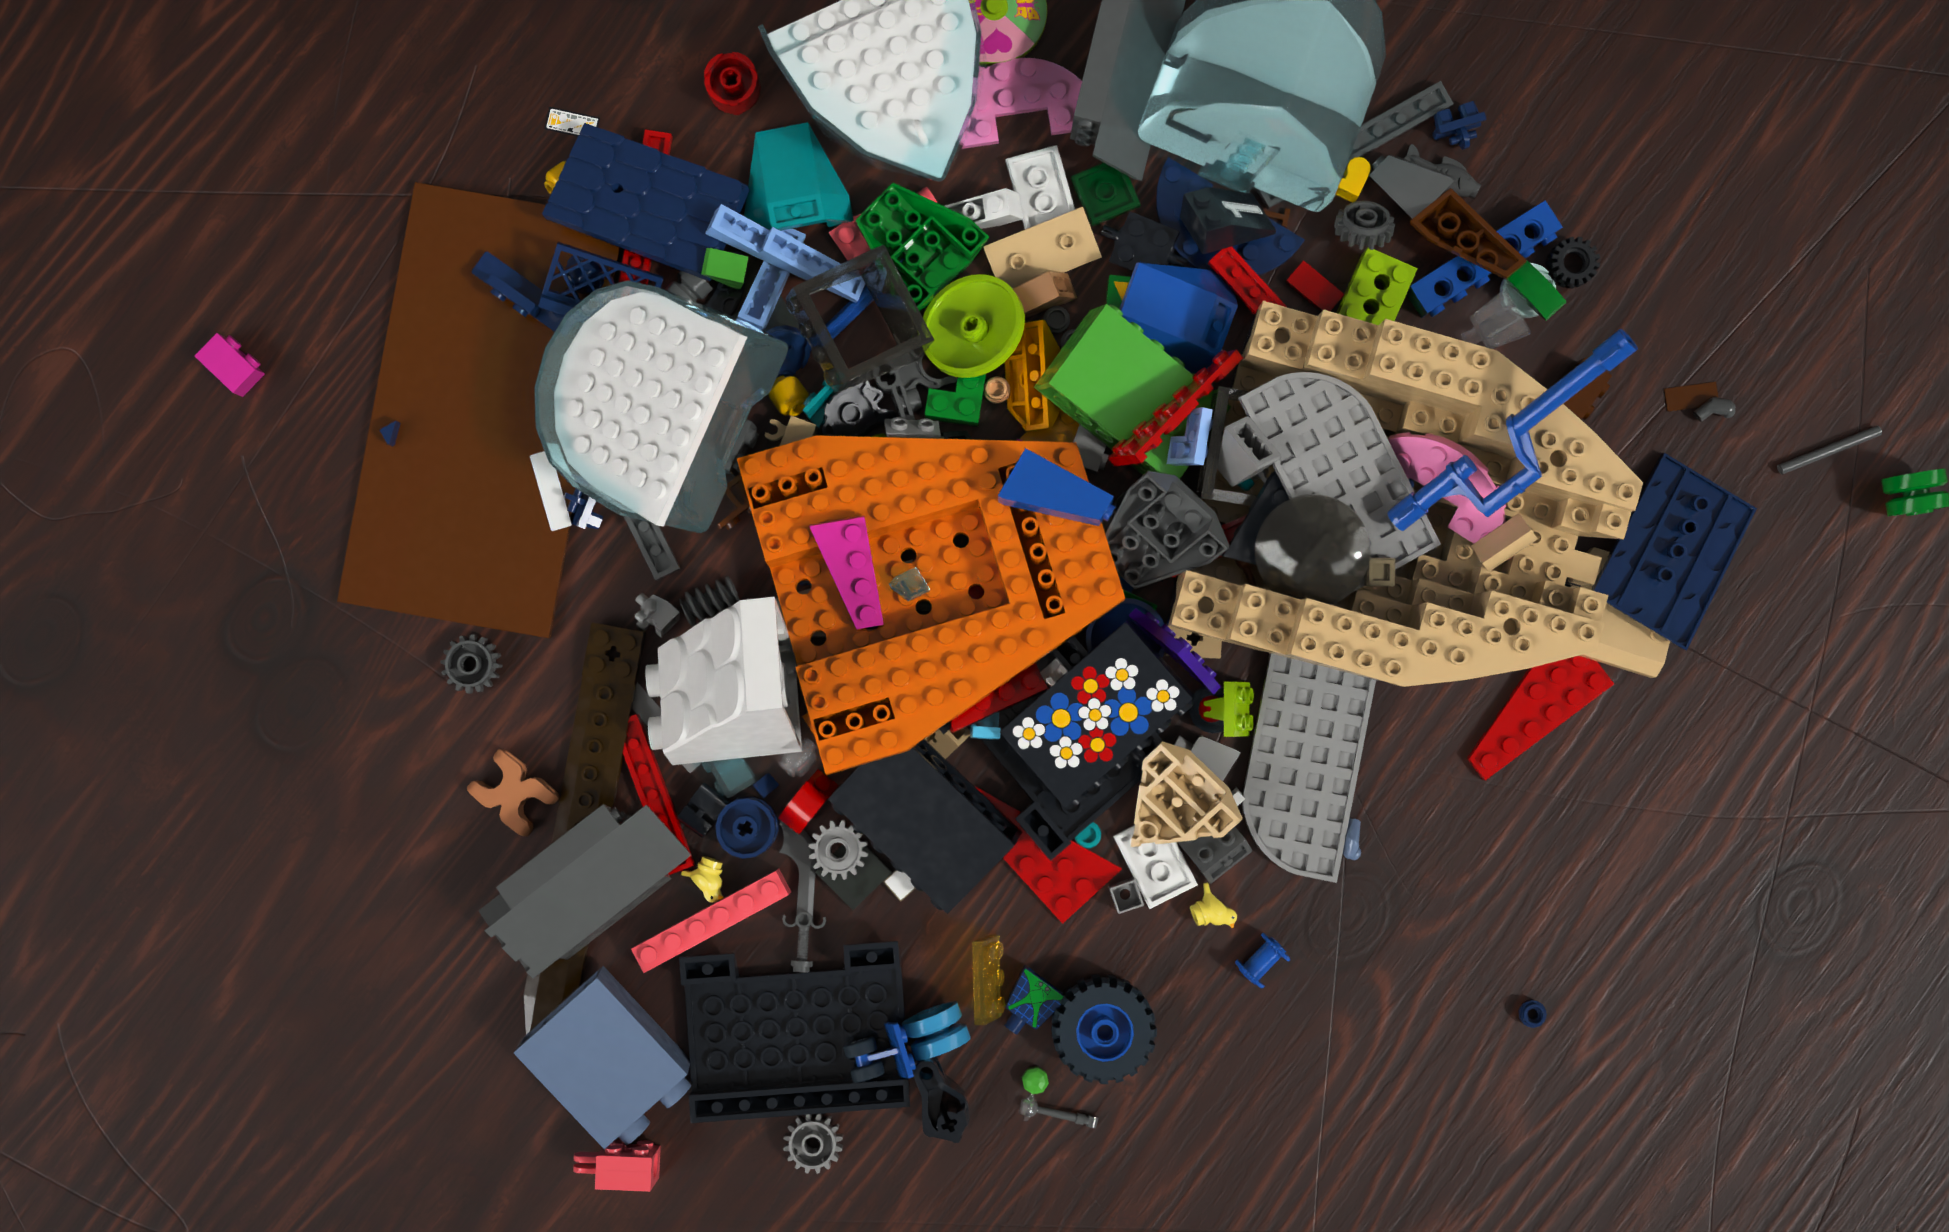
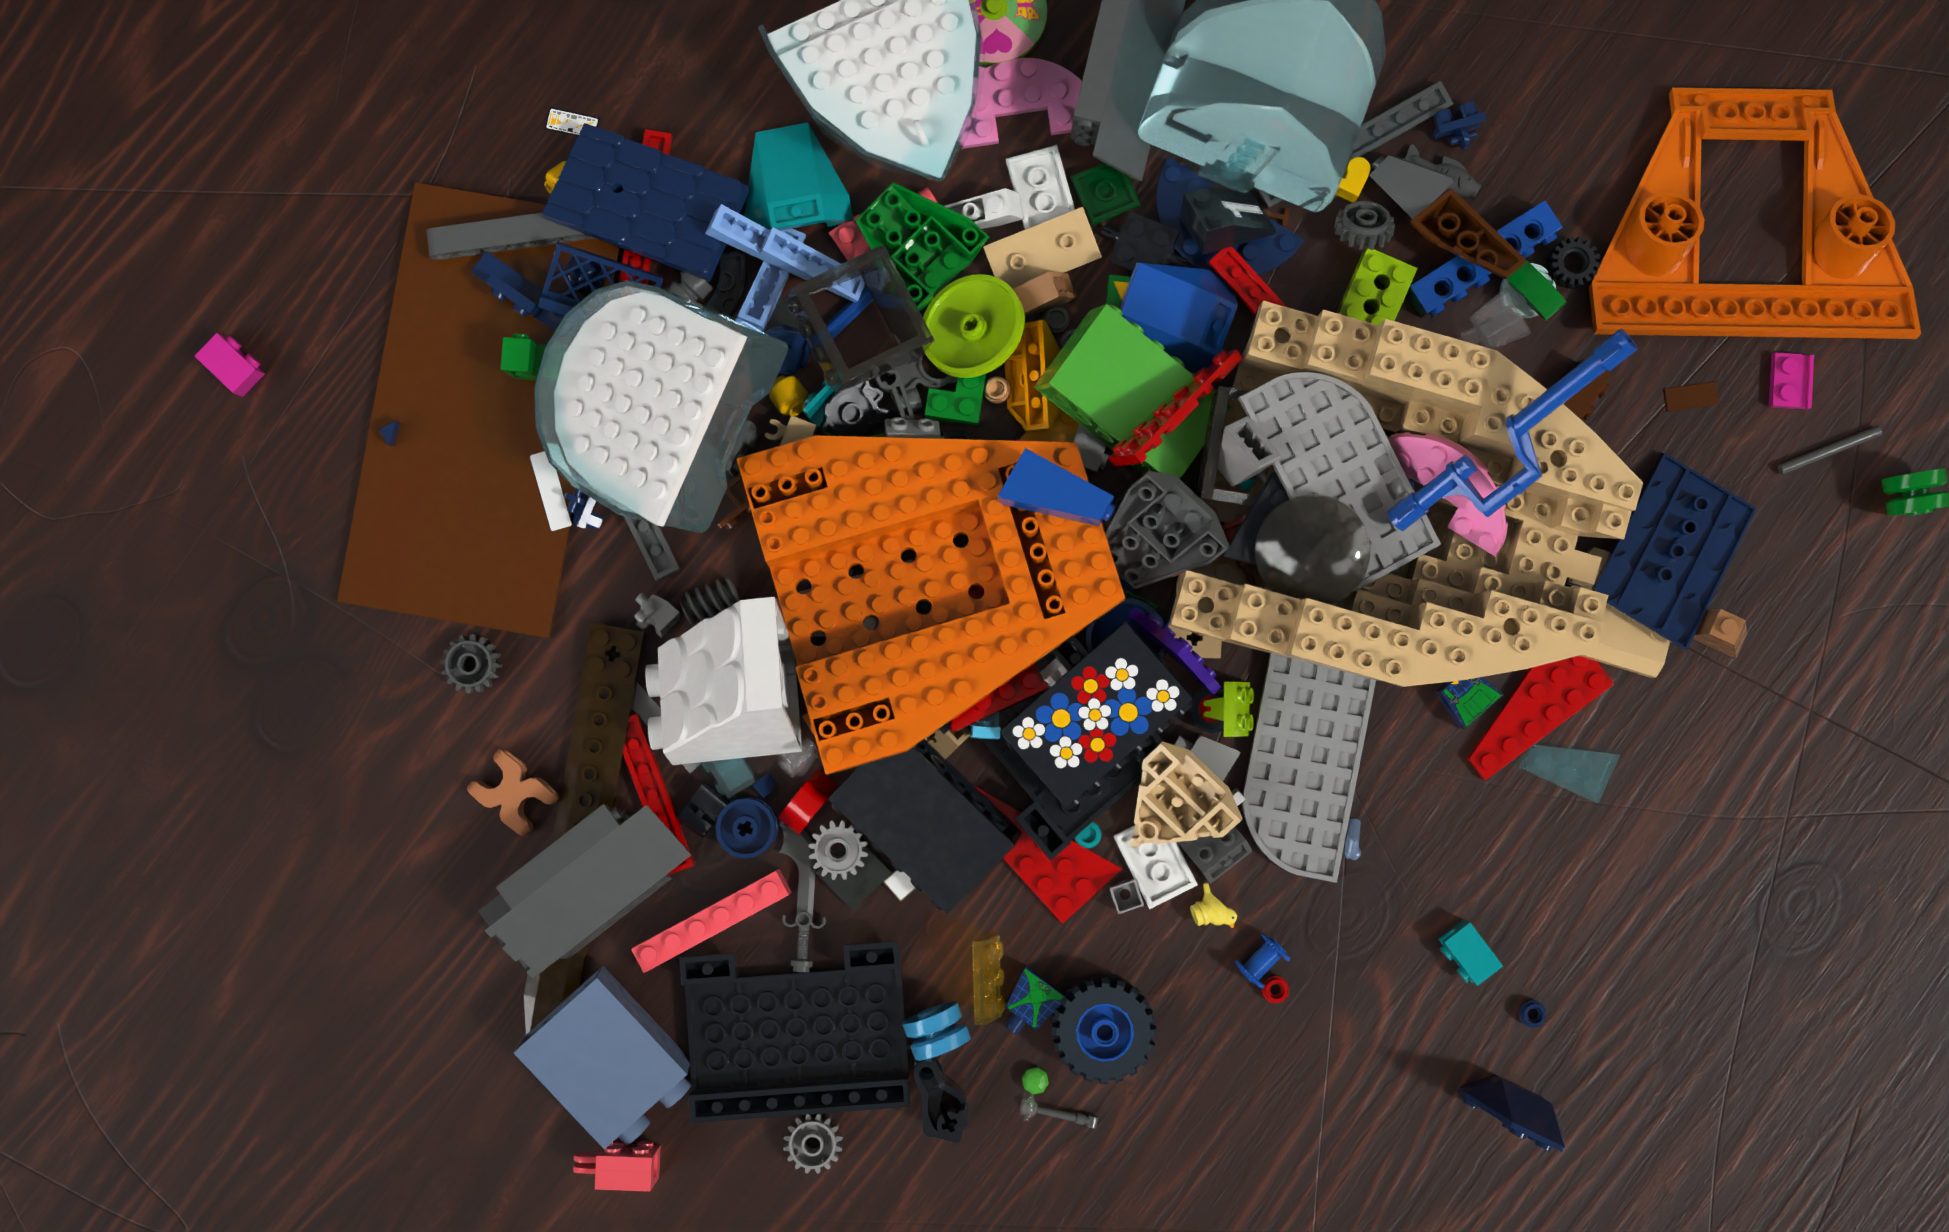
(497, 236): none -> dark grey beam
(521, 357): none -> green brick
(707, 878): light yellow animal -> none
(725, 267): bright green slope -> none
(732, 67): red brick -> none
(849, 560): dark pink wing -> none
(869, 1069): plate -> none
(909, 584): clear light blue slope -> none
(1192, 447): light blue plate -> none
(1281, 995): none -> red plate
(1314, 287): red tile -> none
(1380, 572): dark tan tile -> none
(1467, 699): none -> torso
(1469, 952): none -> teal brick
(1504, 542): tan brick -> none
(1518, 1109): none -> dark blue wedge
(1571, 769): none -> clear light blue wing
(1717, 406): dark grey arm -> none
(1722, 632): none -> medium nougat slope
(1791, 381): none -> dark pink plate
(1846, 286): none -> orange wing

